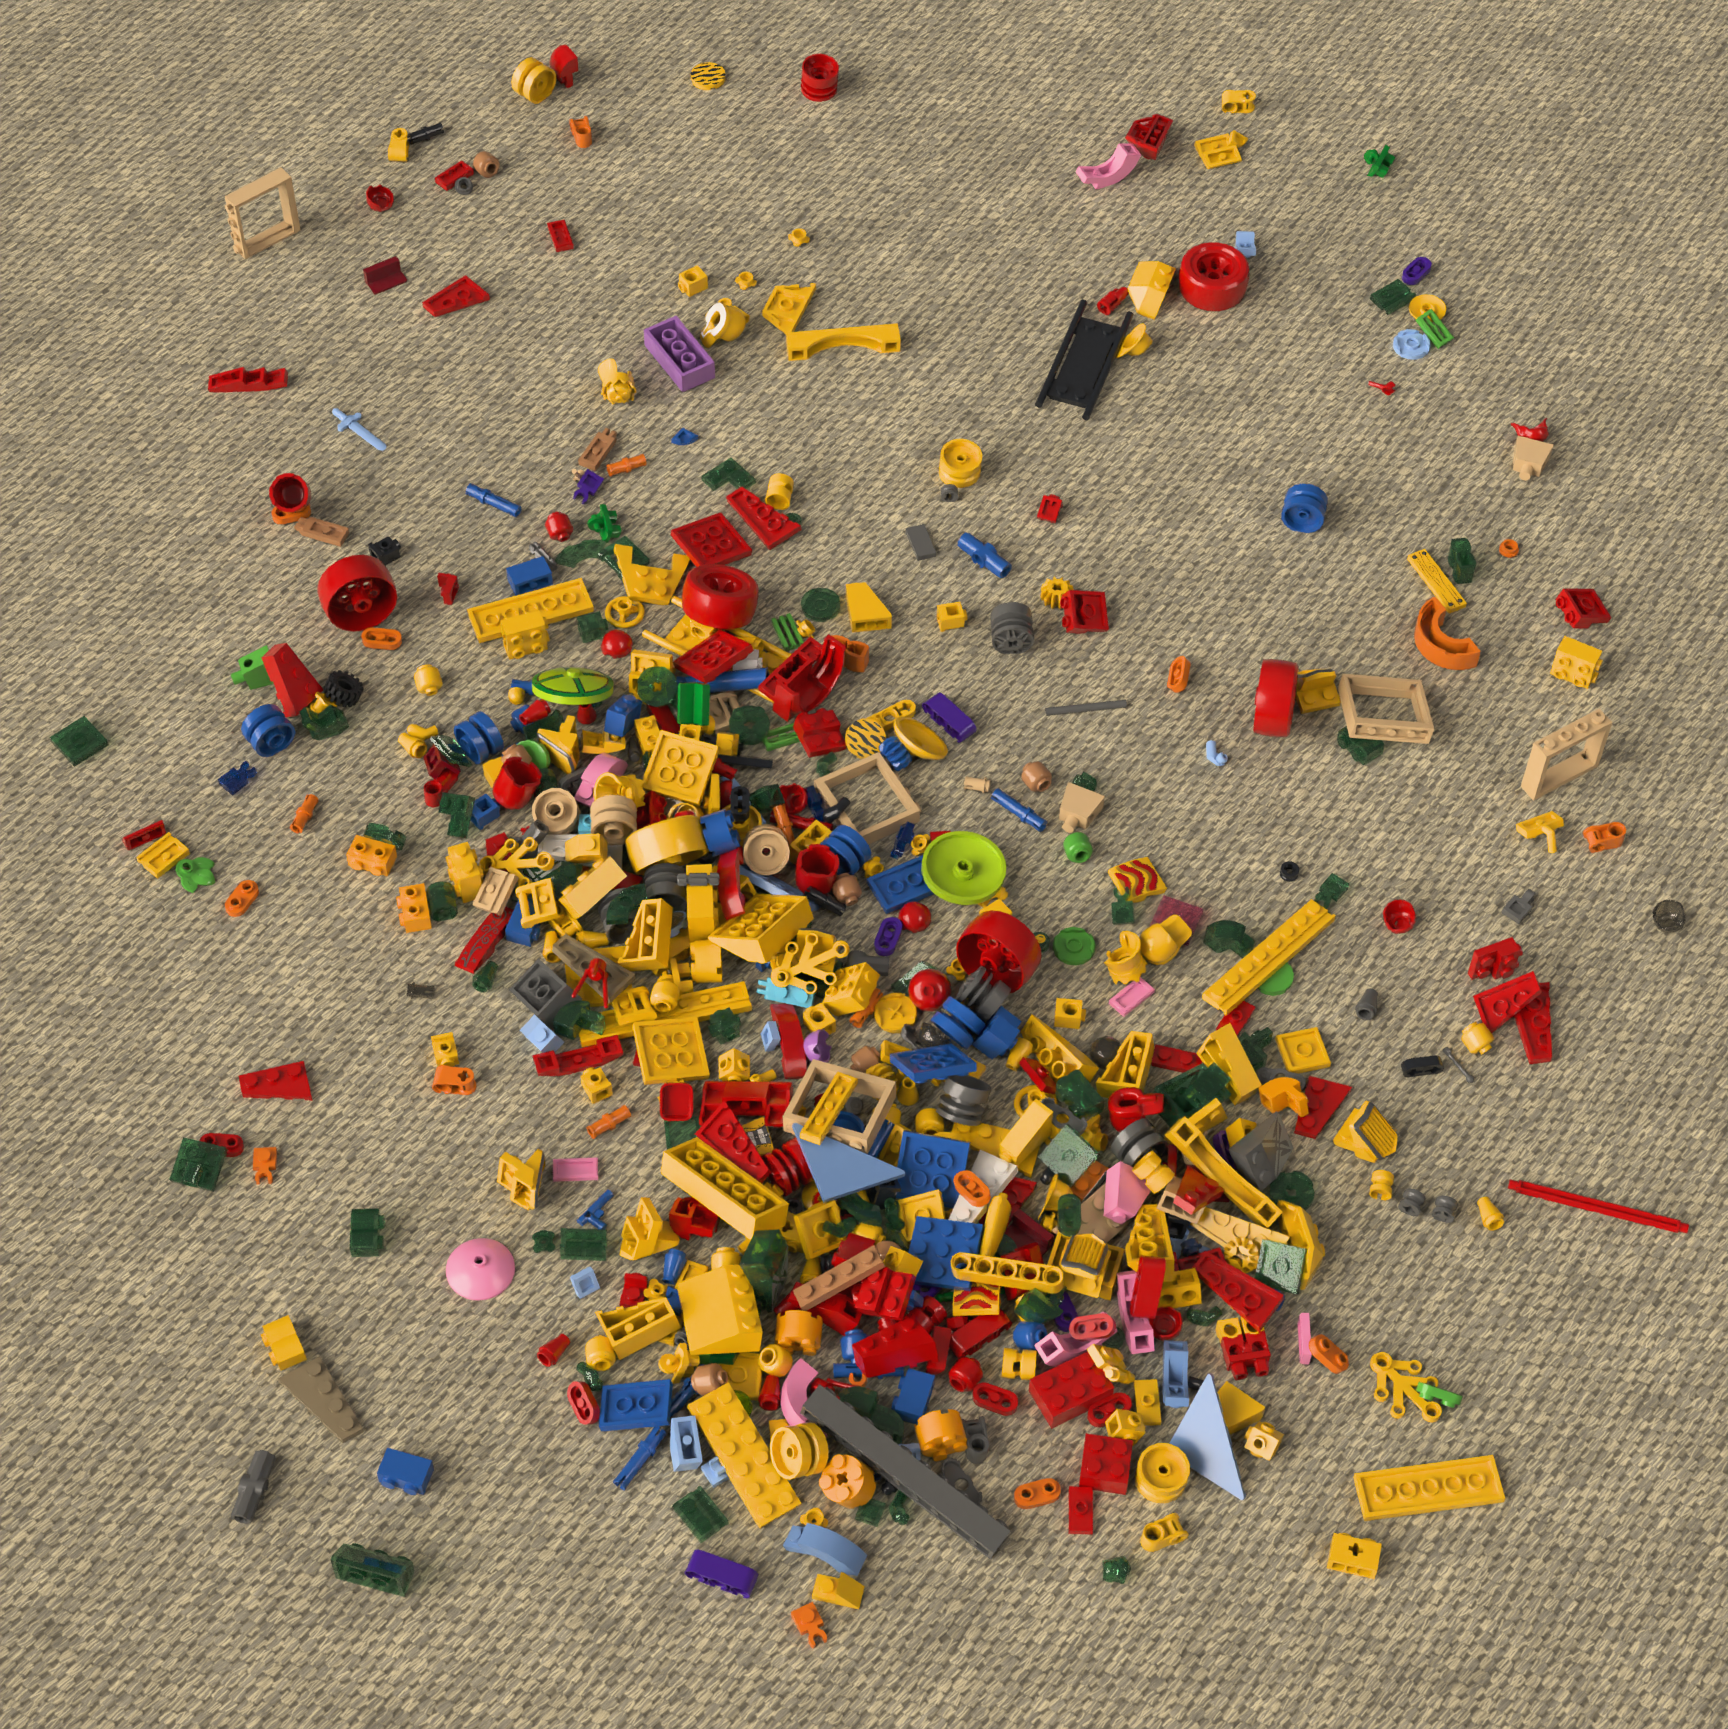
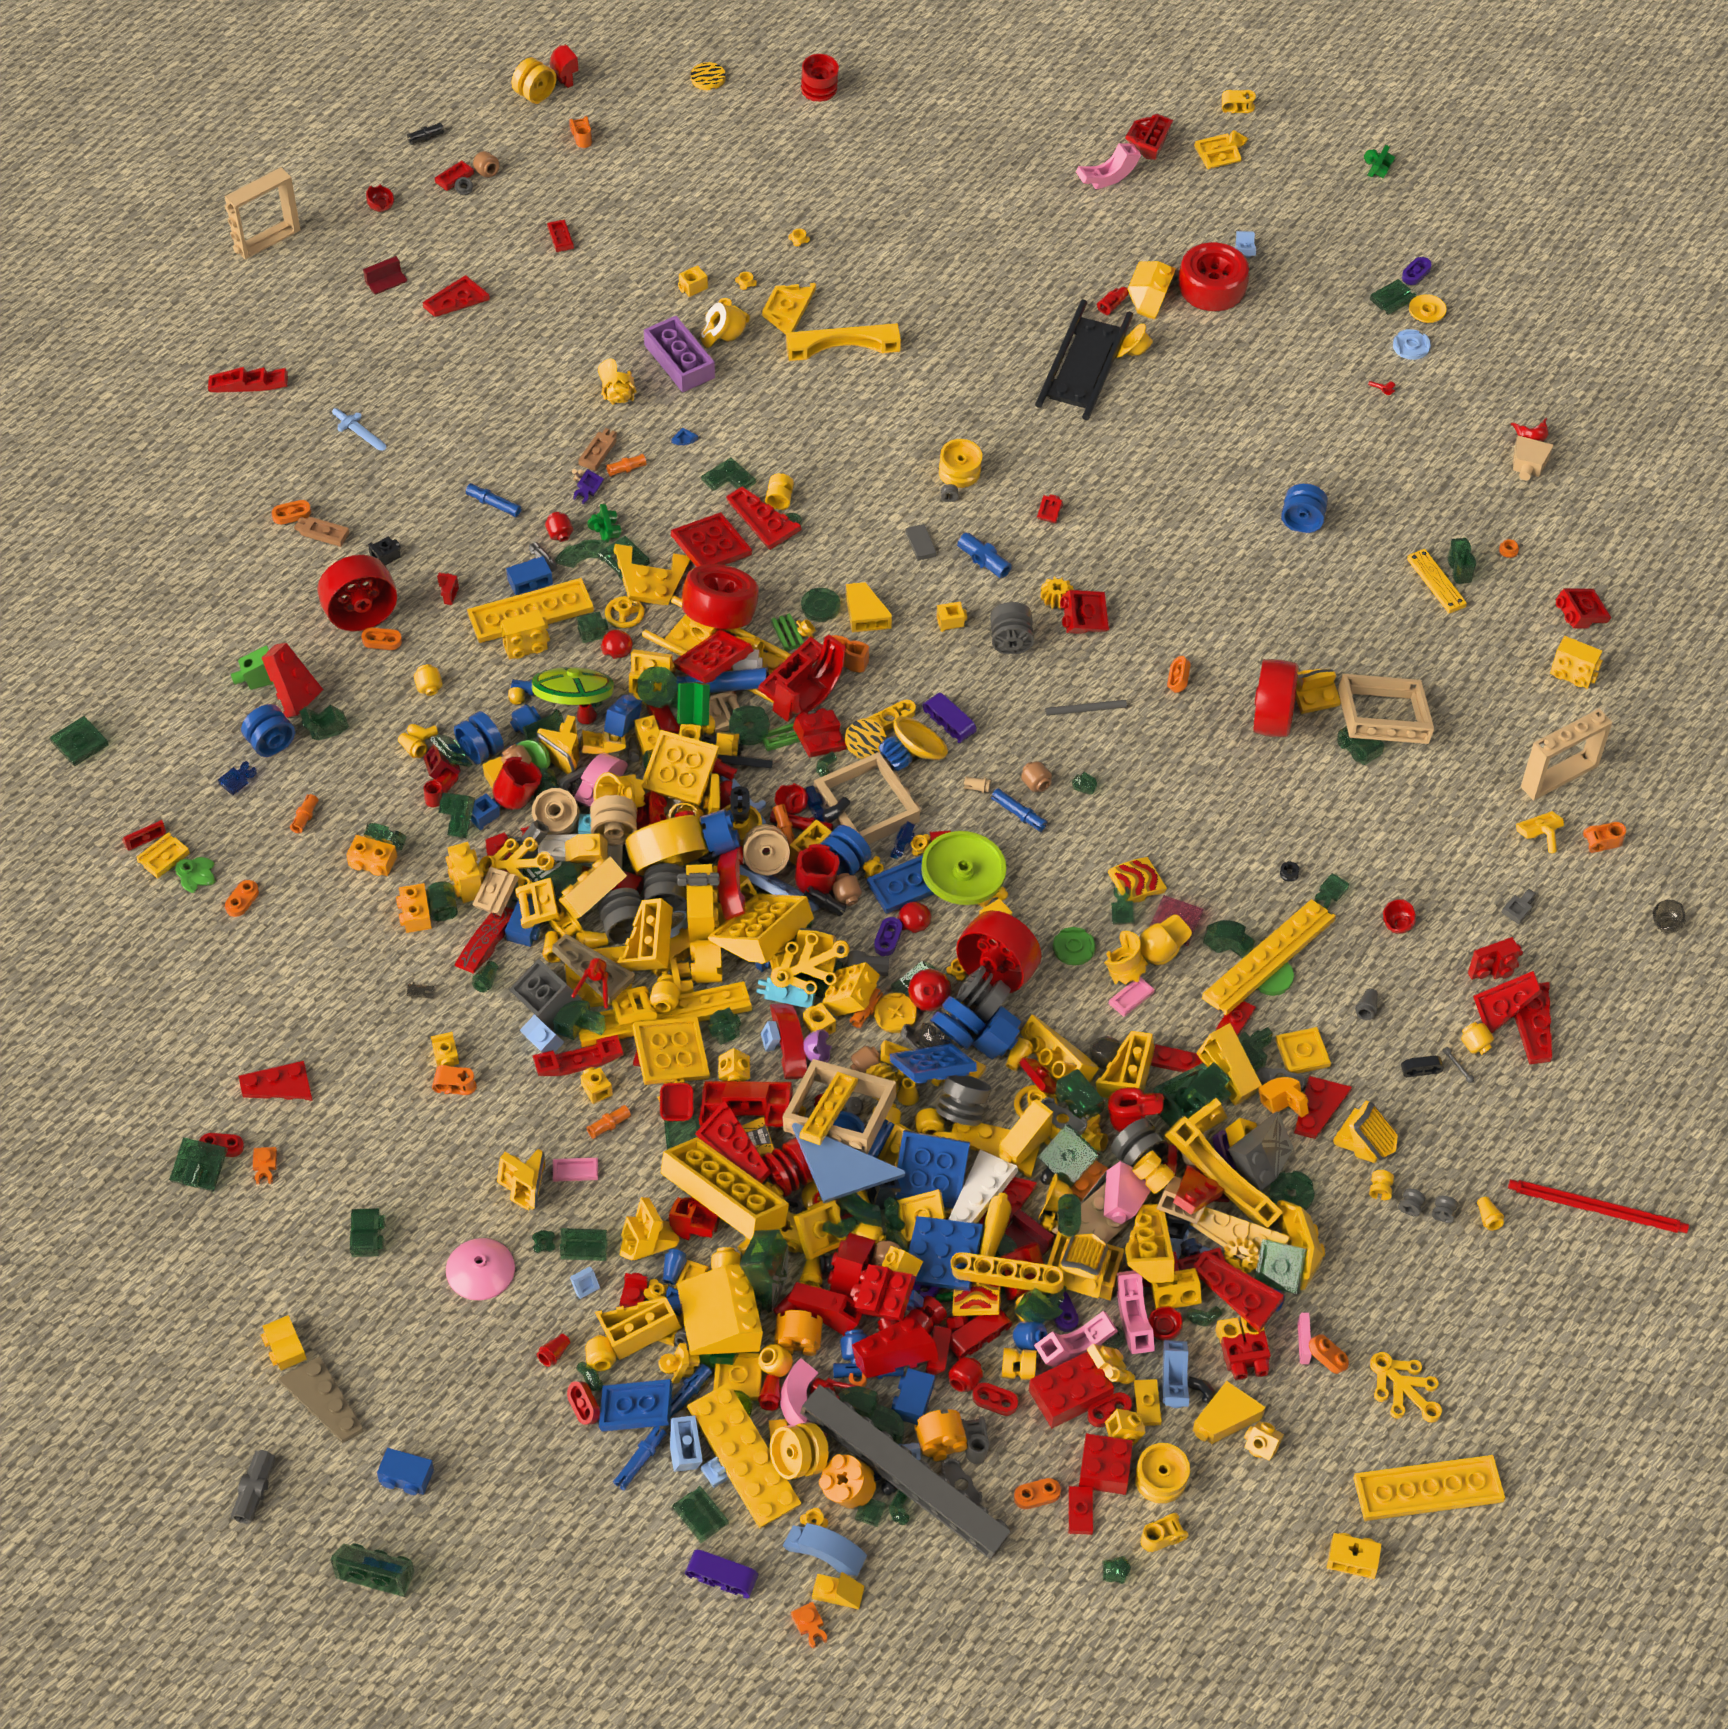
(290, 493): red cylinder -> none
(321, 703): yellow brick -> none
(343, 688): black tyre -> none
(399, 146): yellow piece -> none
(536, 711): red cone -> none
(596, 1212): blue hose -> none
(625, 903): clear green tile -> none
(708, 1378): medium nougat head -> none
(766, 798): clear green brick -> none
(767, 1076): yellow arm -> none
(838, 1278): medium nougat plate -> none
(975, 1191): orange plate -> none
(1043, 940): clear green tile -> none
(1066, 1006): yellow brick -> none
(1078, 847): bright green head -> none
(1079, 807): tan torso -> none
(1093, 1327): plate -> none
(1147, 1287): red beam -> none
(1207, 1440): tile -> none
(1212, 755): light blue arm -> none
(1429, 1392): bright green plate -> none
(1432, 331): bright green tile -> none
(1437, 646): orange brick -> none

